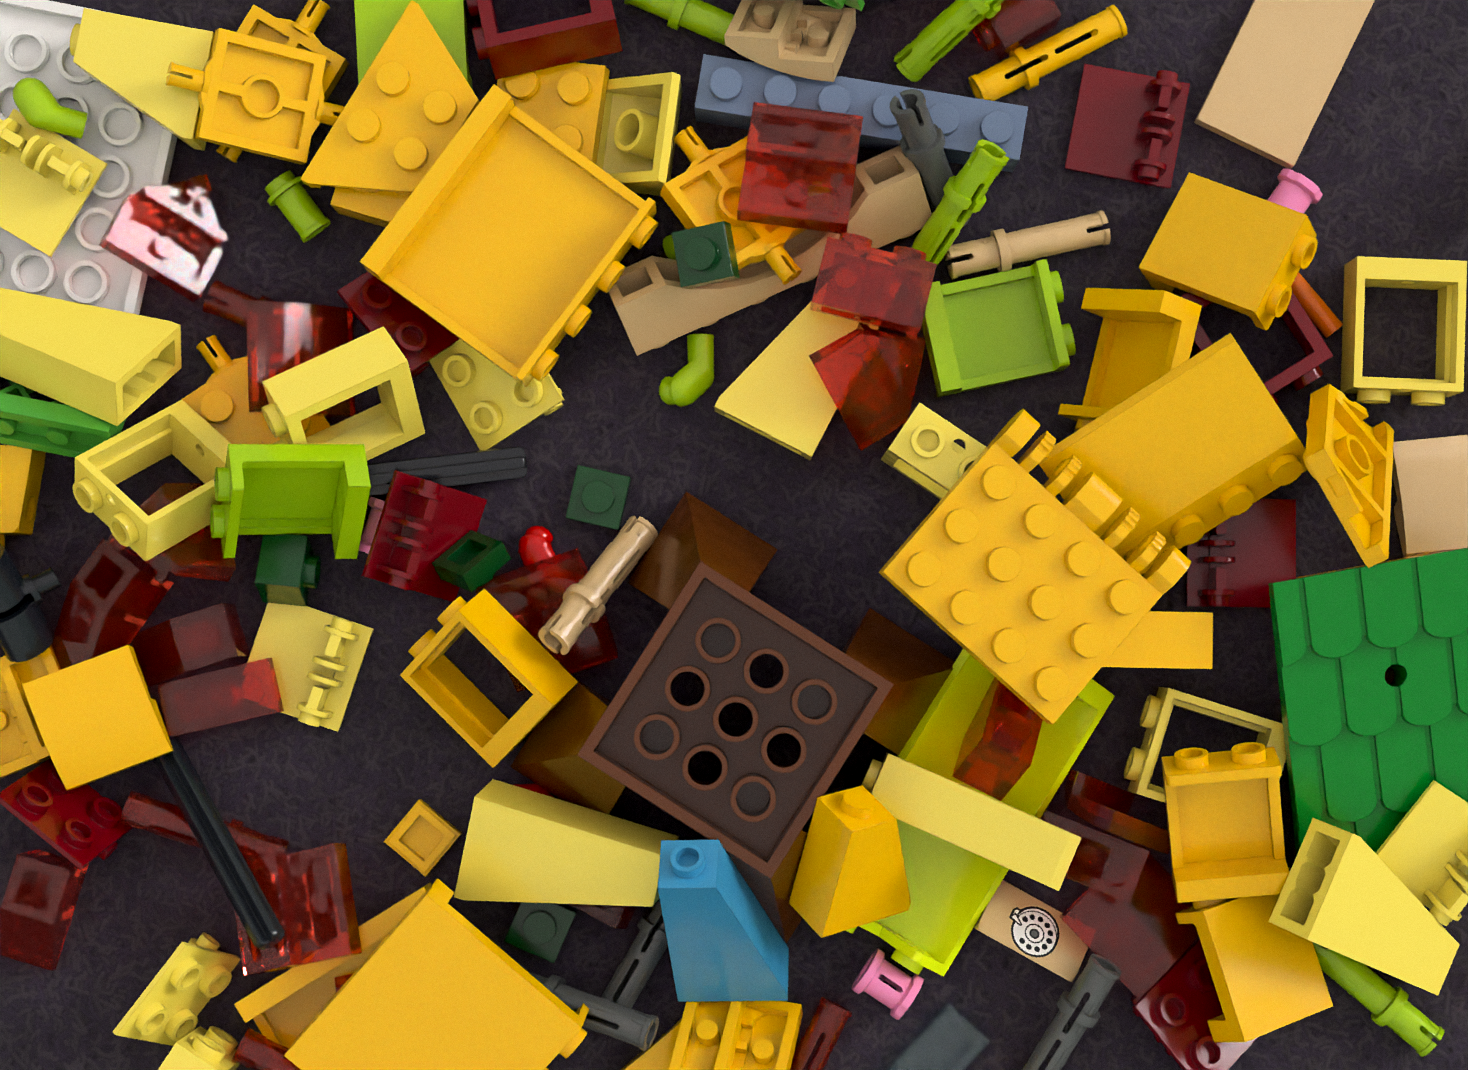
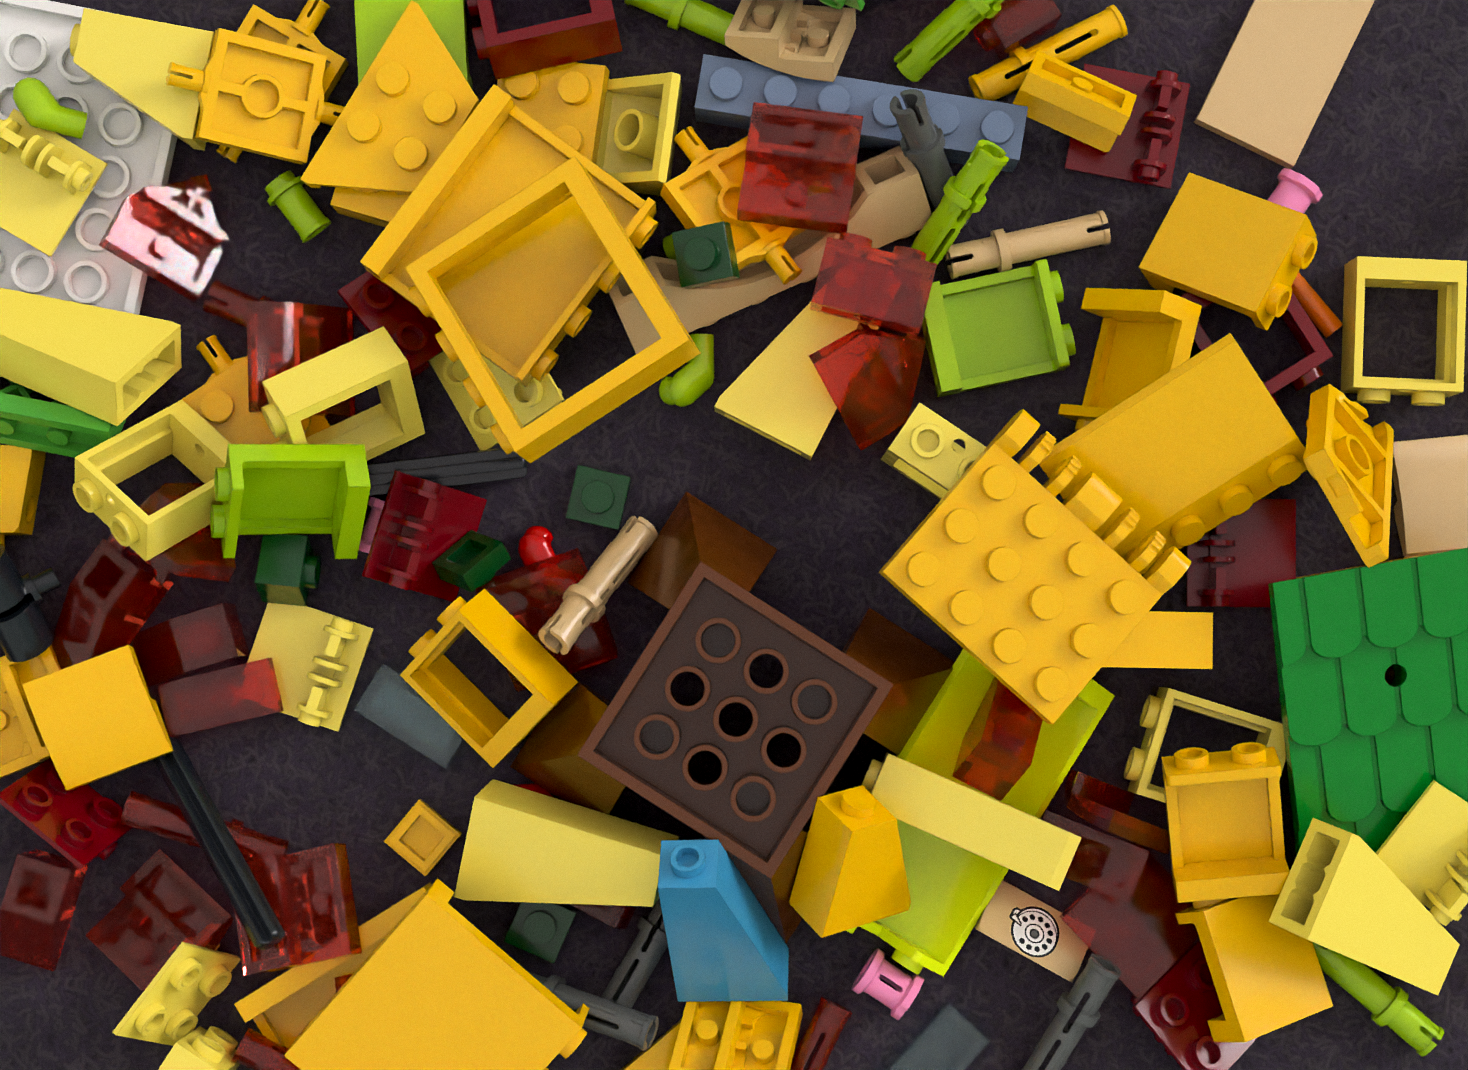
(155, 917): none -> clear red slope
(406, 715): none -> clear light blue tile
(605, 393): none -> yellow window
(1074, 102): none -> yellow panel

